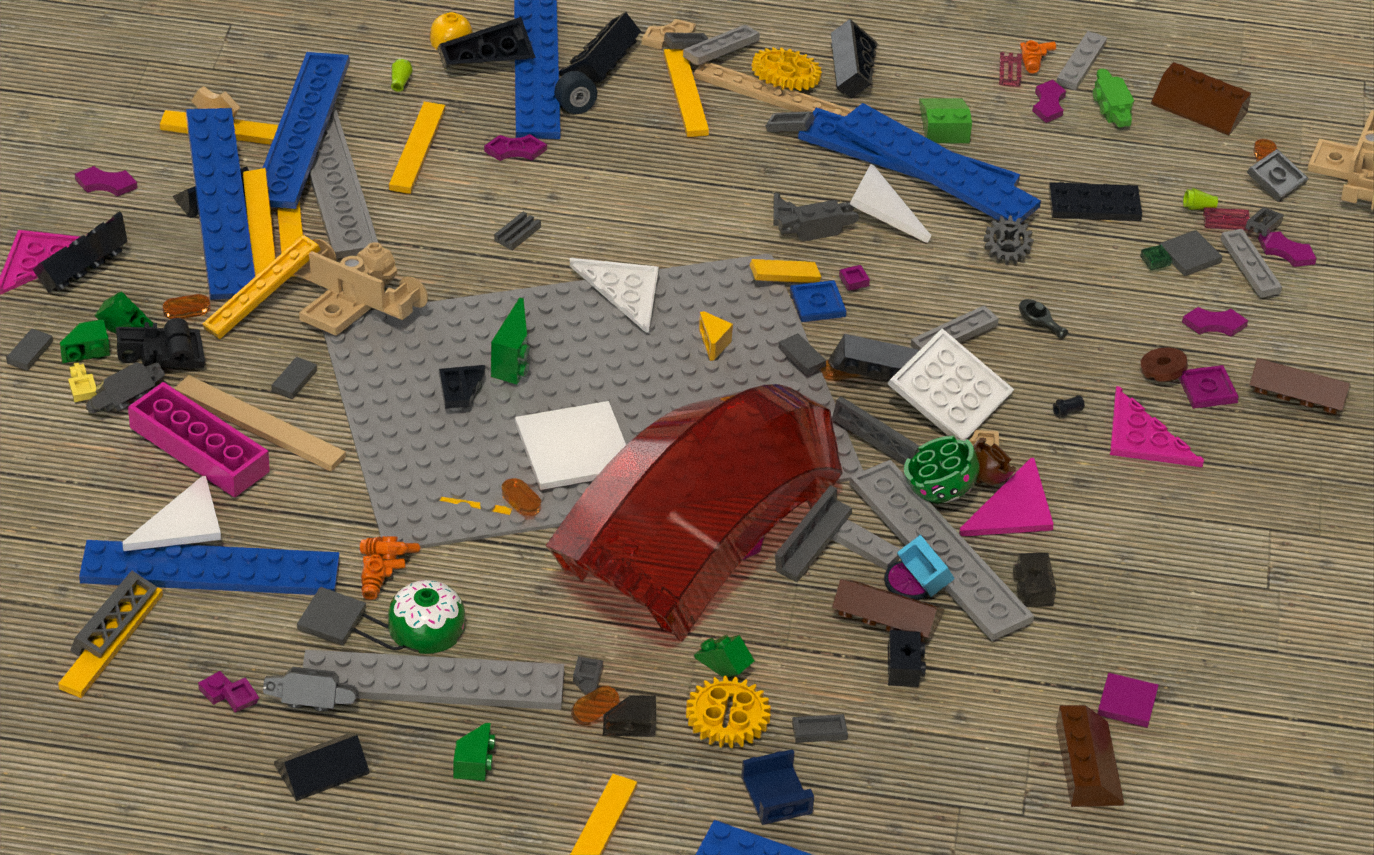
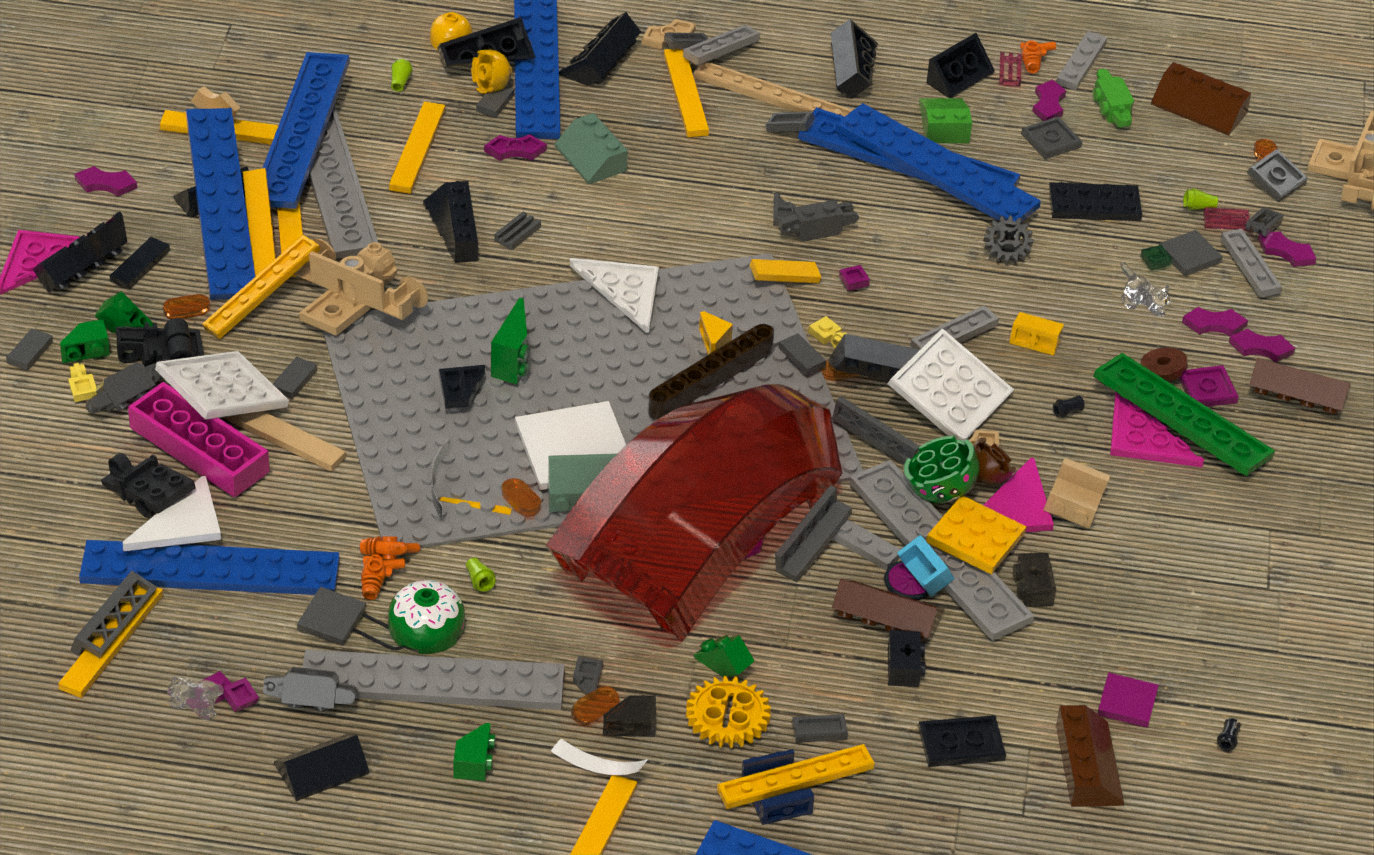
(139, 263): none -> black tile
(147, 484): none -> black plate
(194, 695): none -> clear animal
(221, 384): none -> white tile
(443, 451): none -> white sticker
(453, 214): none -> black wedge
(480, 575): none -> lime cone
(490, 71): none -> yellow cylinder
(494, 102): none -> dark grey tile
(571, 476): none -> sand green slope
(575, 92): black wheel -> none
(592, 149): none -> sand green slope
(593, 763): none -> white sticker
(711, 371): none -> dark brown beam
(786, 69): yellow gear -> none
(795, 776): none -> yellow tile
(817, 301): blue tile -> none
(826, 331): none -> light yellow plate
(882, 202): white tile -> none
(959, 66): none -> black slope
(961, 741): none -> black tile
(976, 534): none -> yellow plate
(1036, 333): none -> yellow hinge
(1039, 315): pearl dark grey piece -> none
(1051, 137): none -> dark grey tile
(1076, 493): none -> tan panel
(1141, 291): none -> clear animal
(1184, 414): none -> green plate
(1228, 738): none -> black pin
(1272, 347): none -> magenta tile

